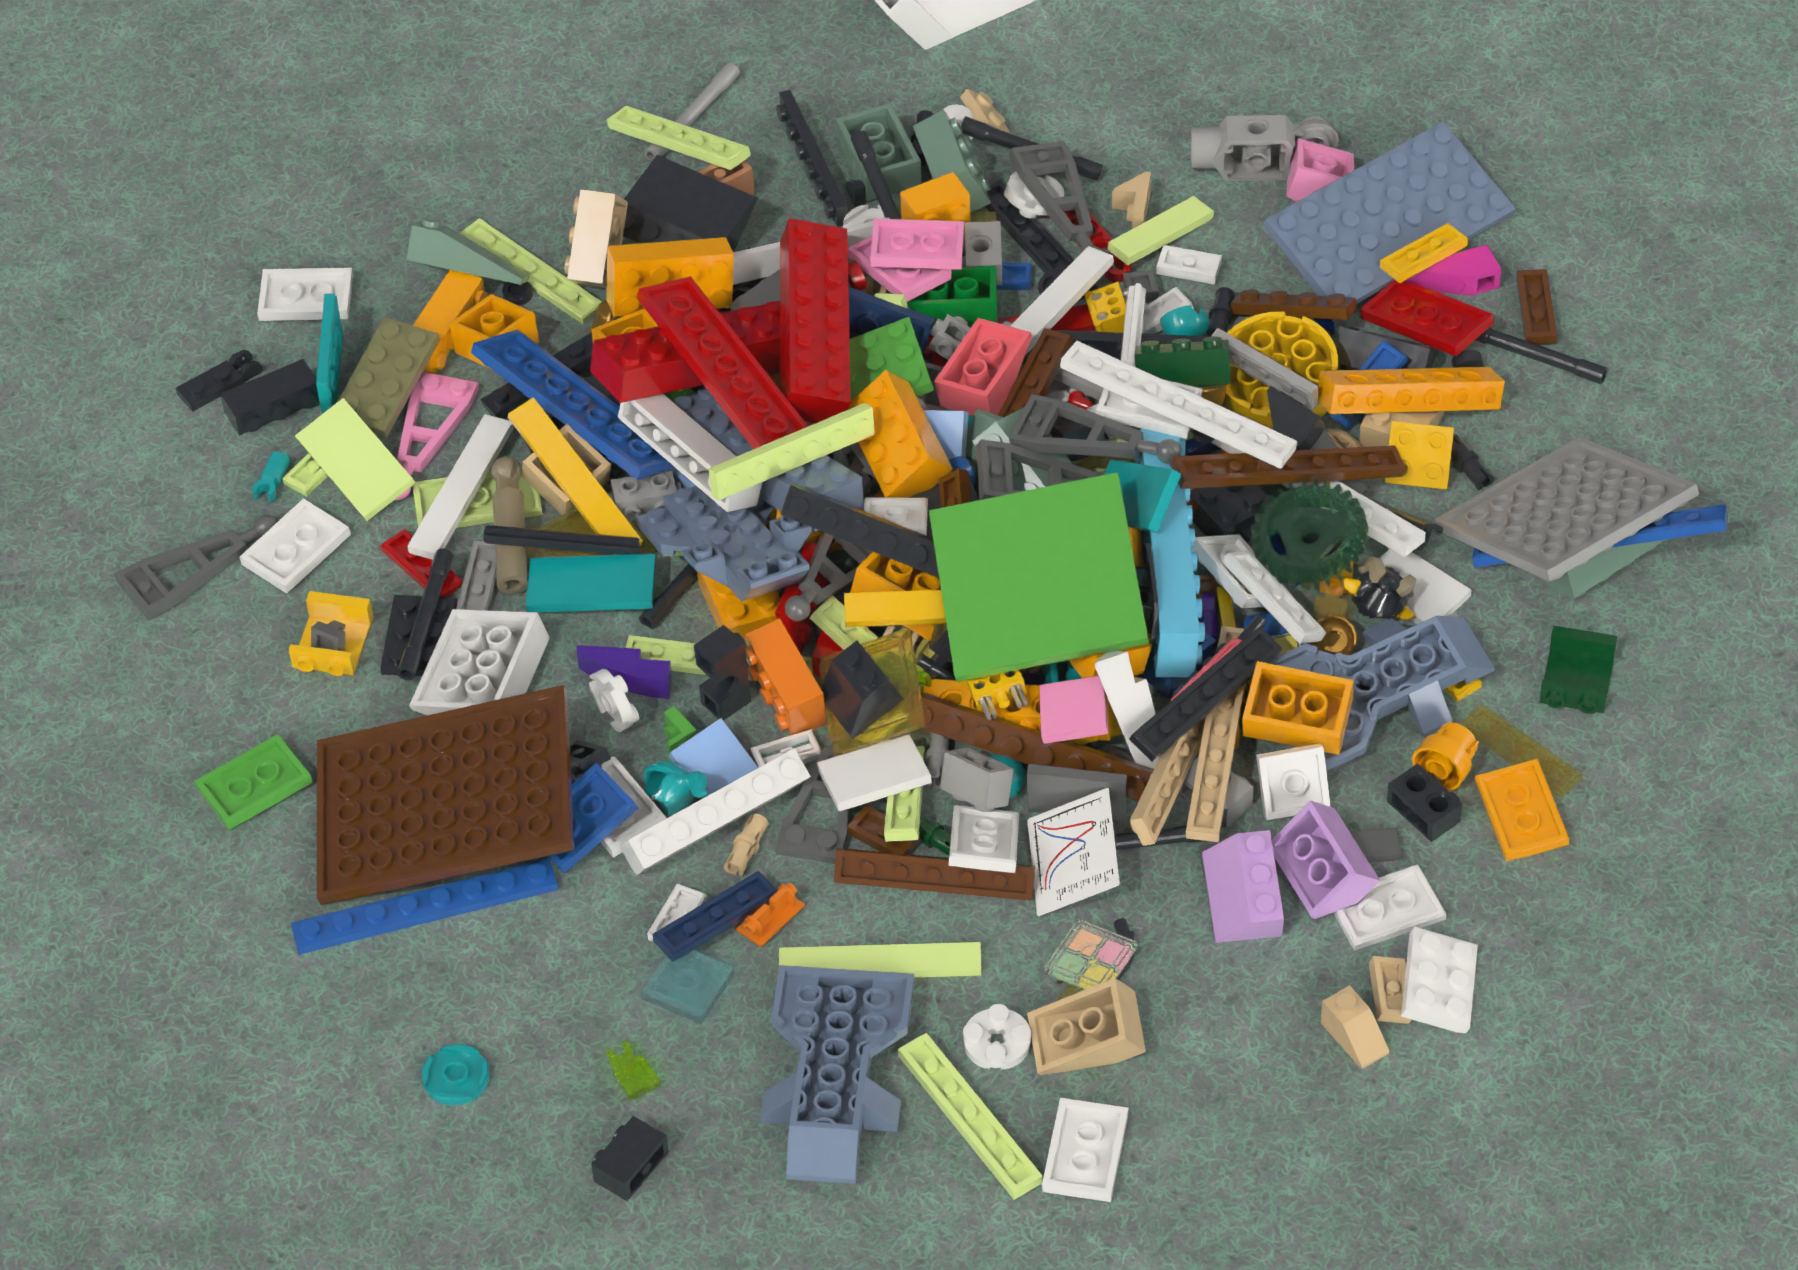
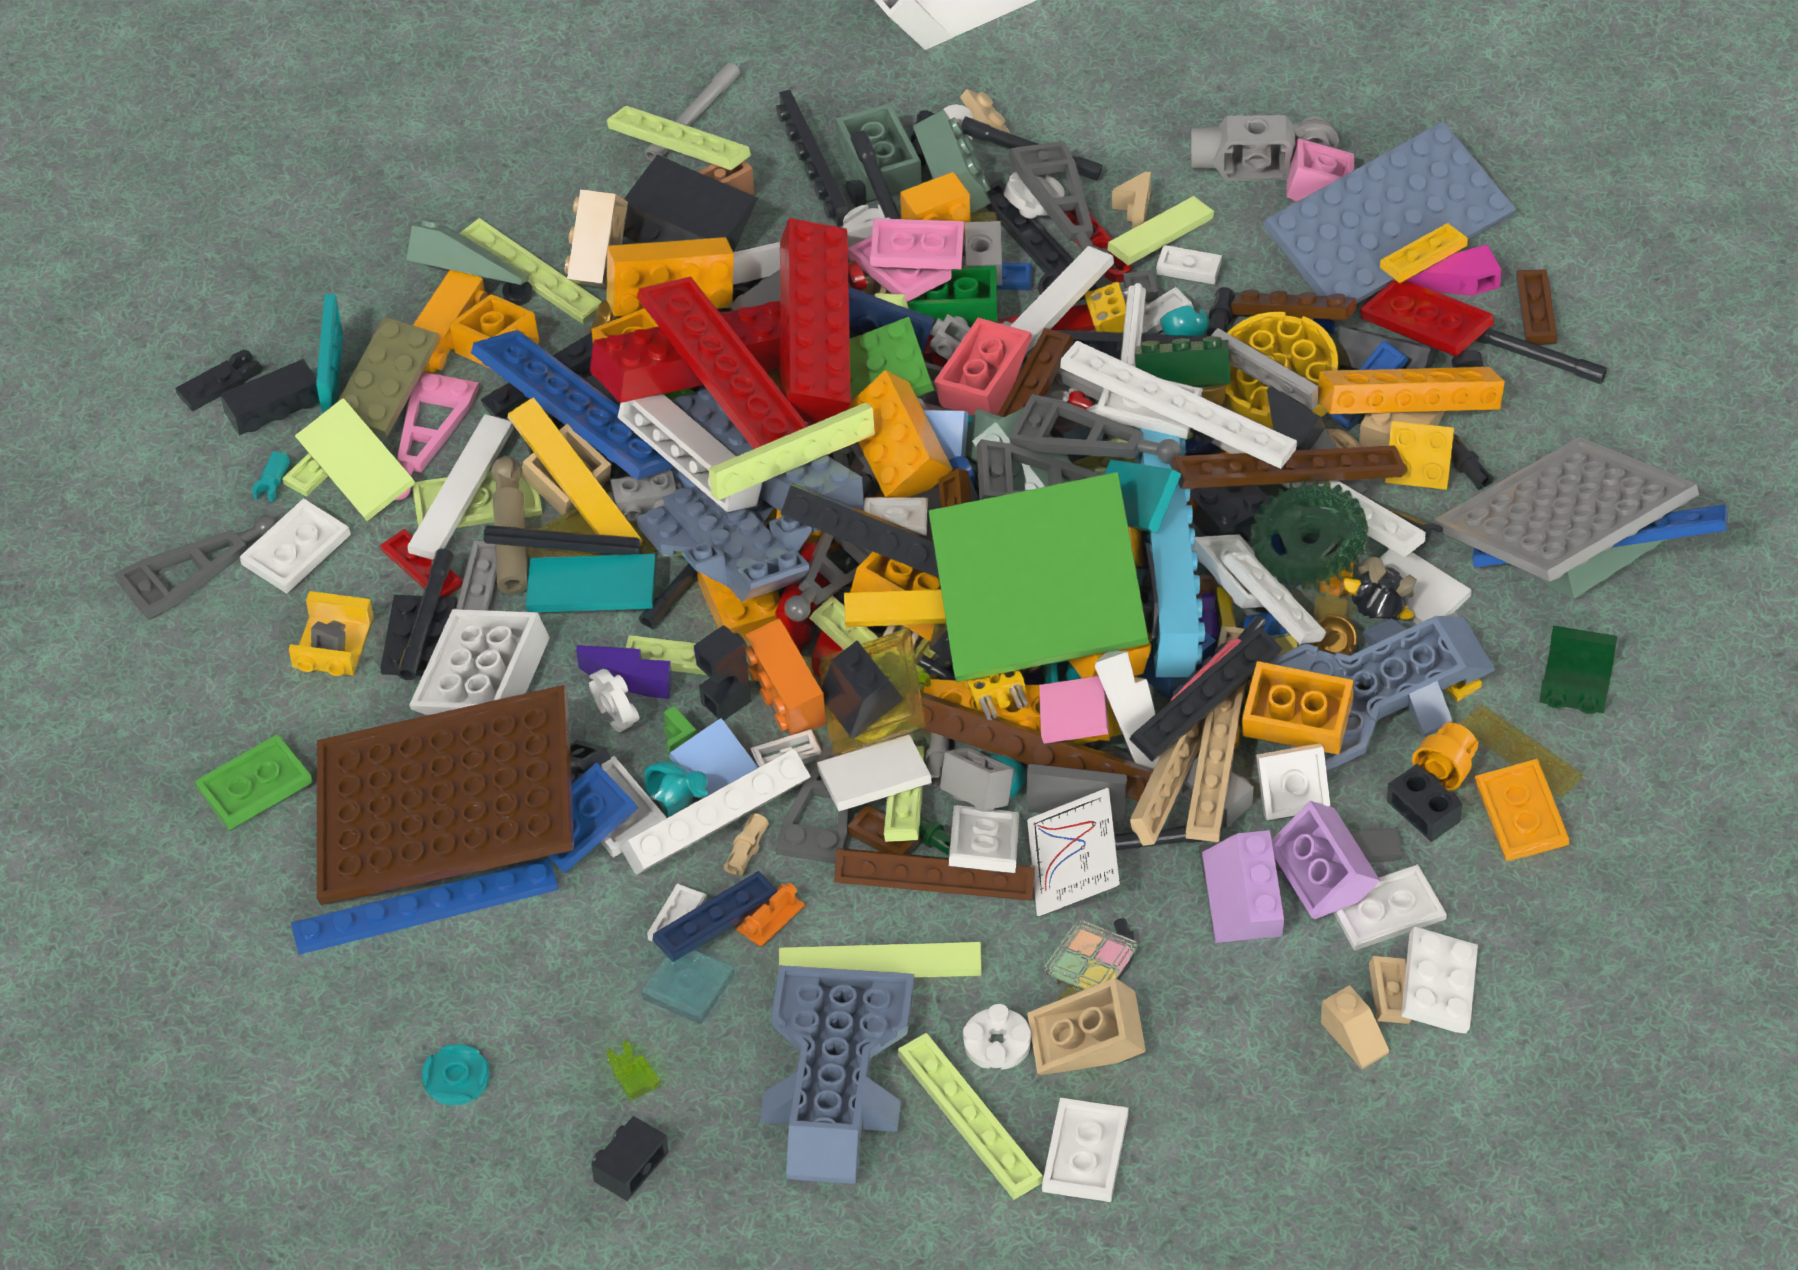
(300, 293): white plate -> none

